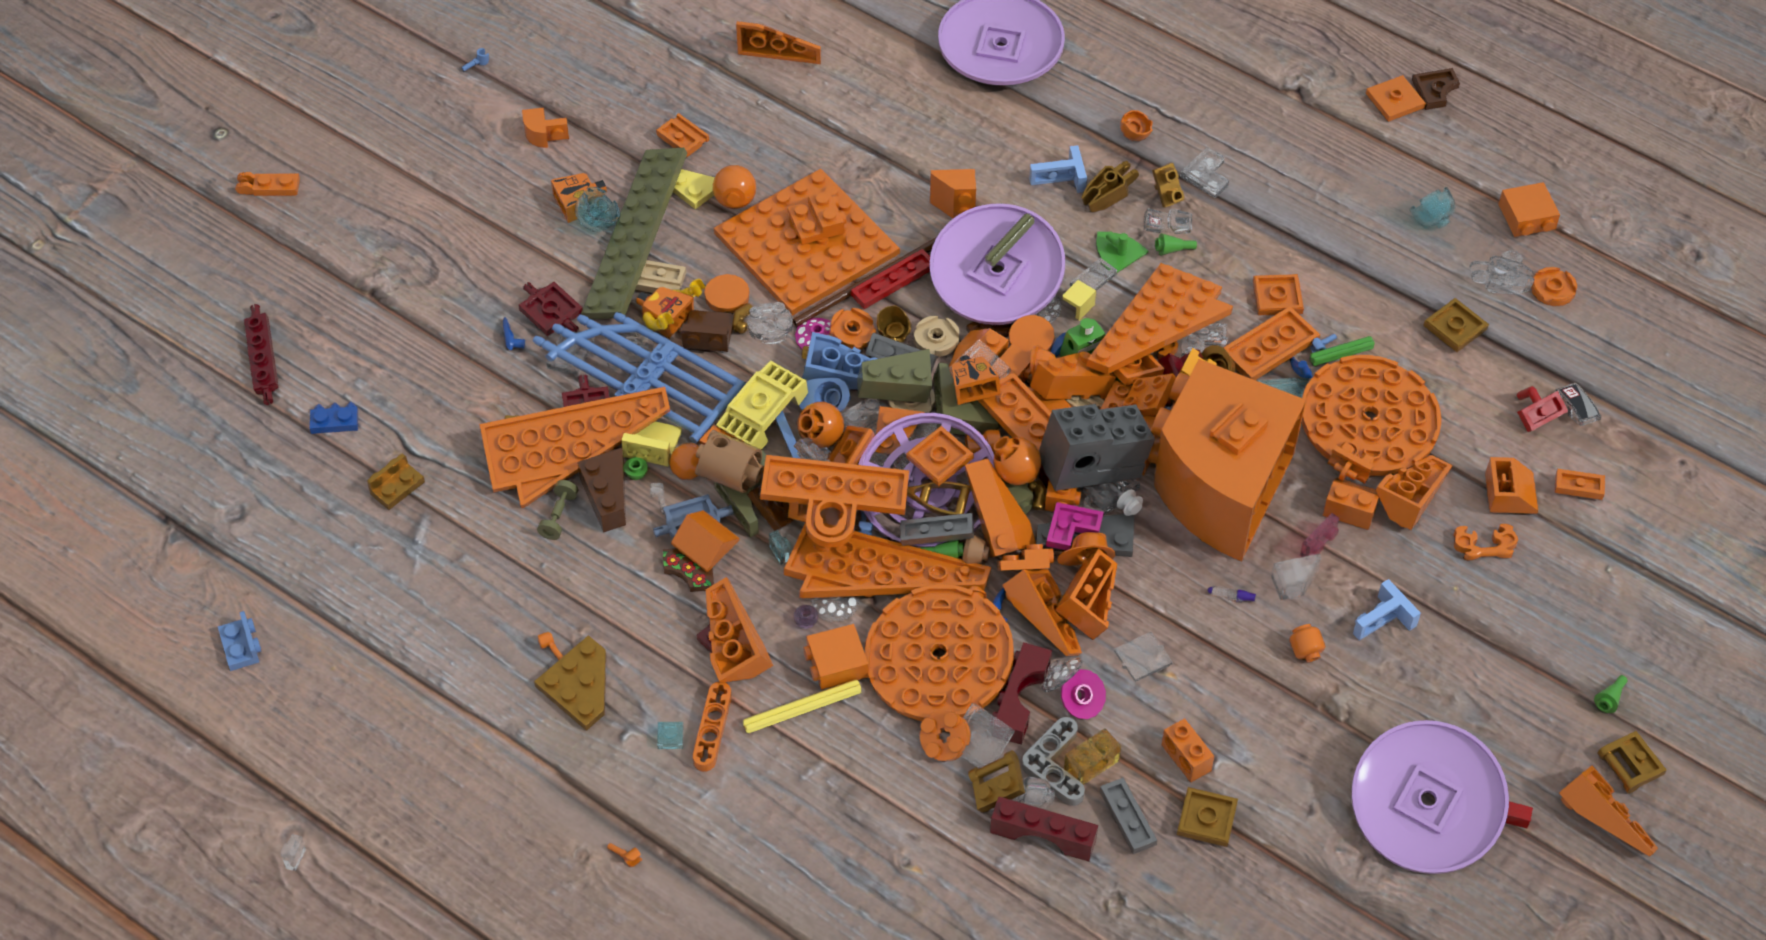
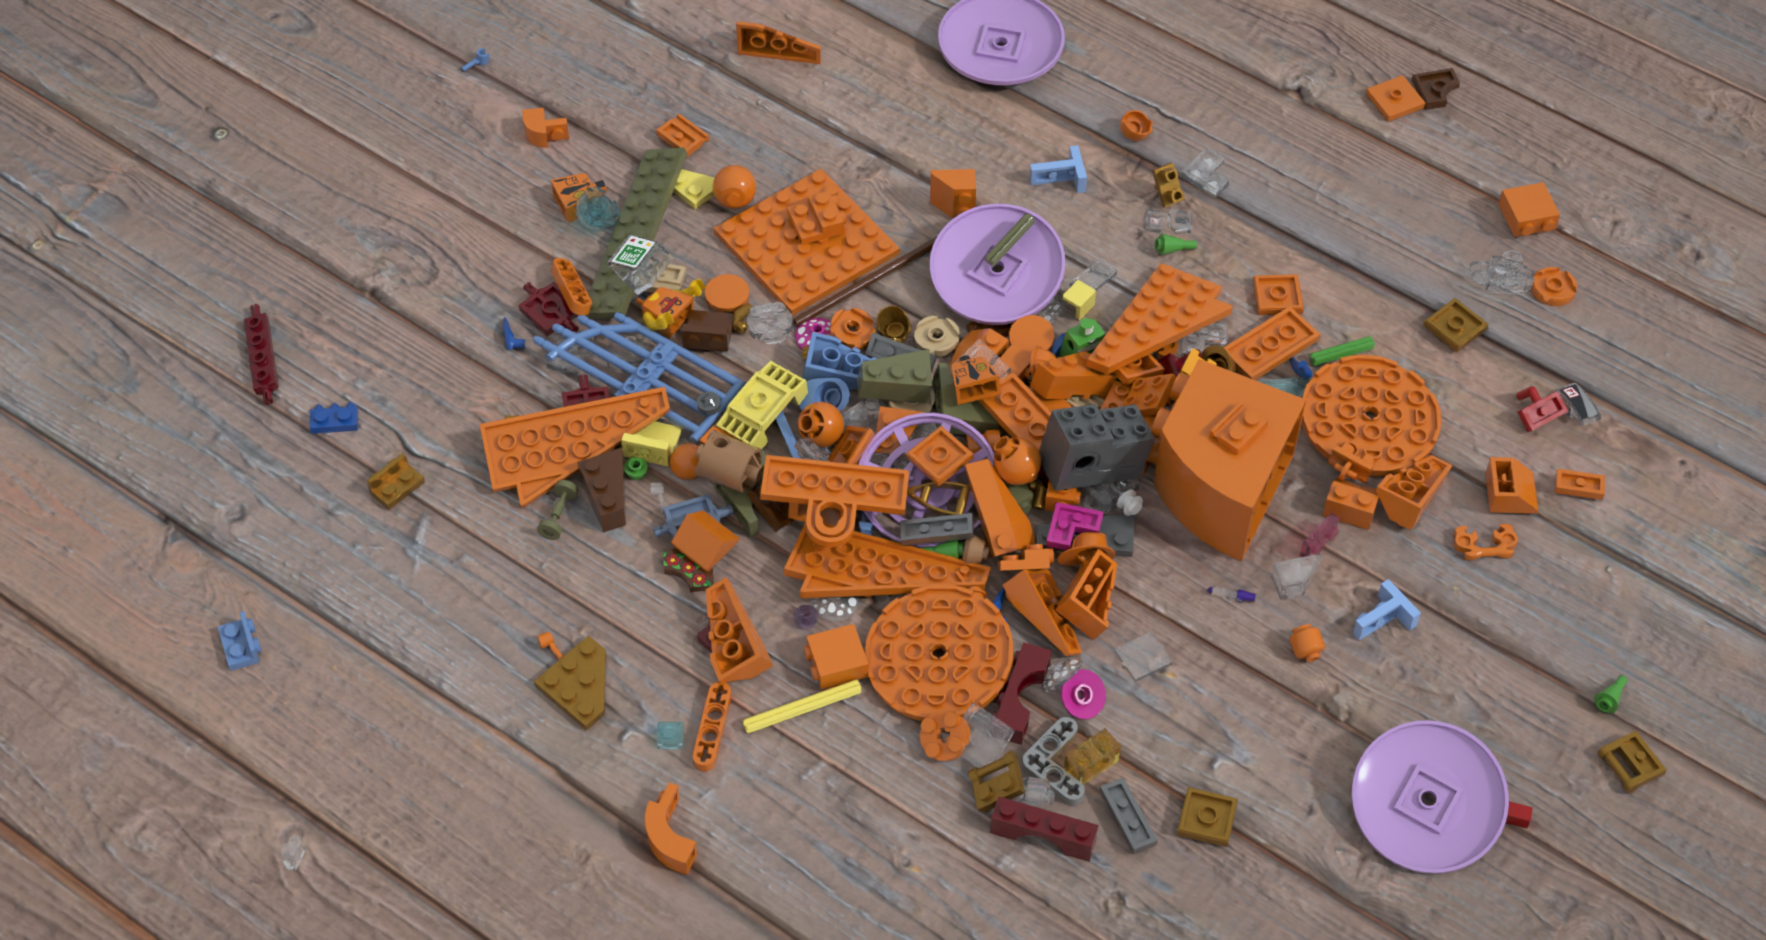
(268, 184): orange hinge -> none
(571, 286): none -> orange beam
(631, 857): orange hand -> none
(640, 262): none -> clear slope
(668, 847): none -> orange arch
(708, 403): none -> dark grey tile
(779, 546): clear light blue plate -> none
(891, 279): red plate -> none
(1109, 186): pearl gold hinge -> none
(1118, 249): bright green shield -> none
(1187, 750): orange brick -> none
(1320, 344): medium blue hand -> none
(1435, 209): clear light blue cylinder -> none
(1593, 799): orange wedge -> none

